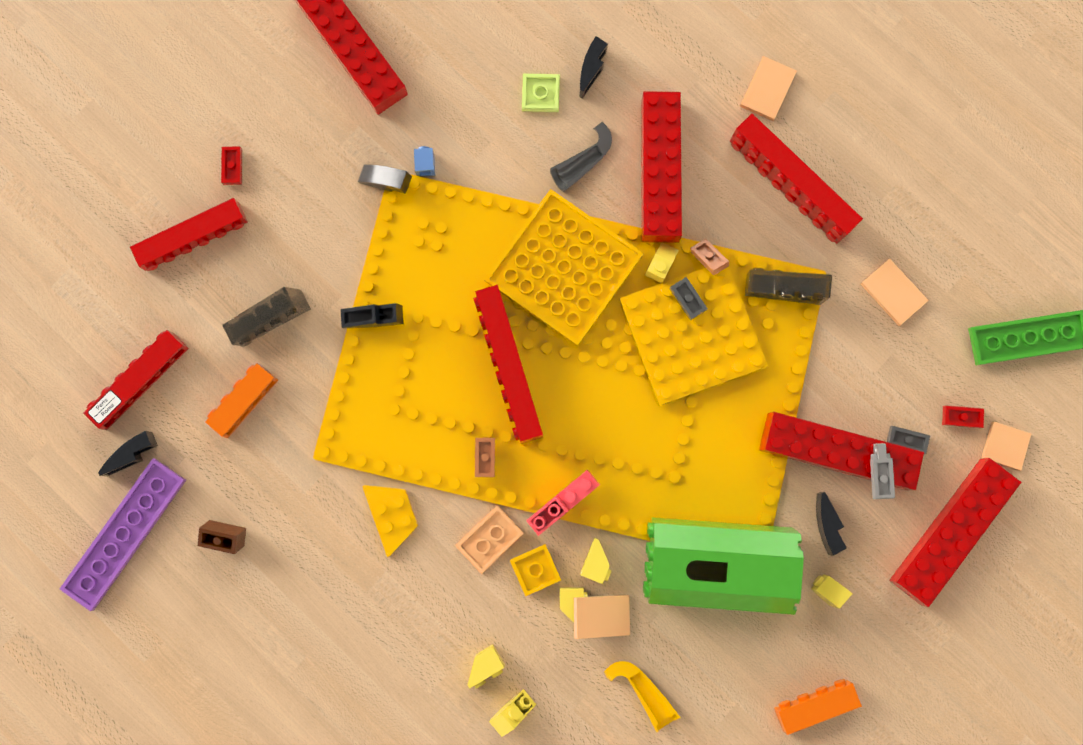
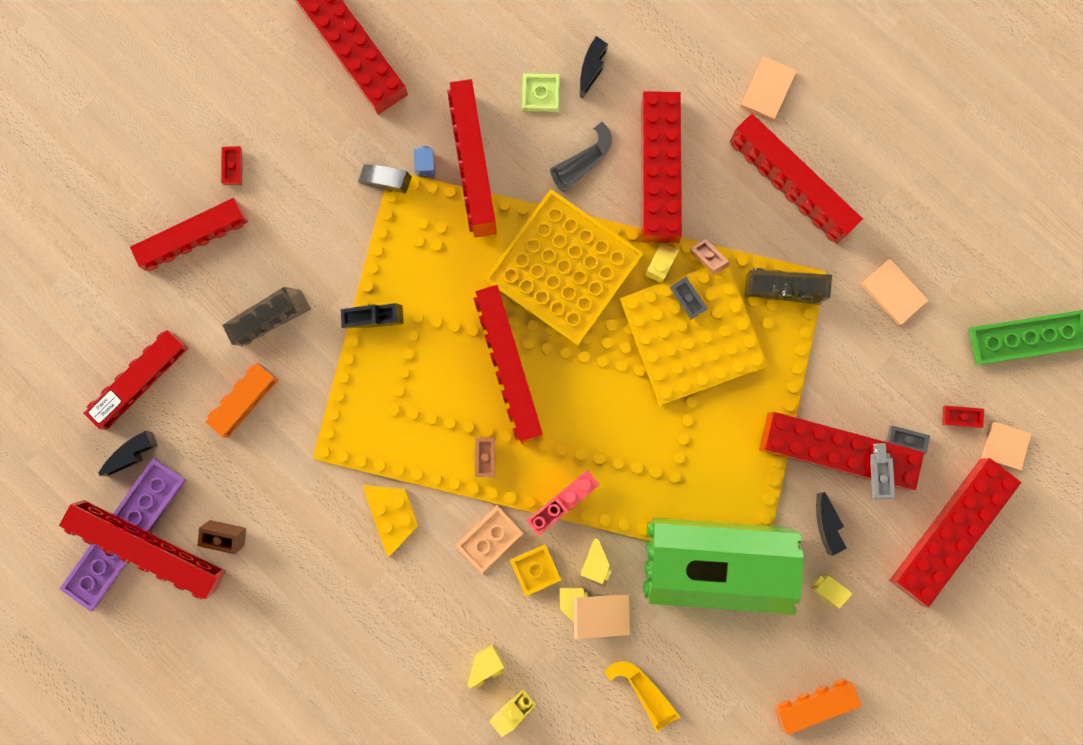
(142, 549): none -> red brick
(471, 159): none -> red brick

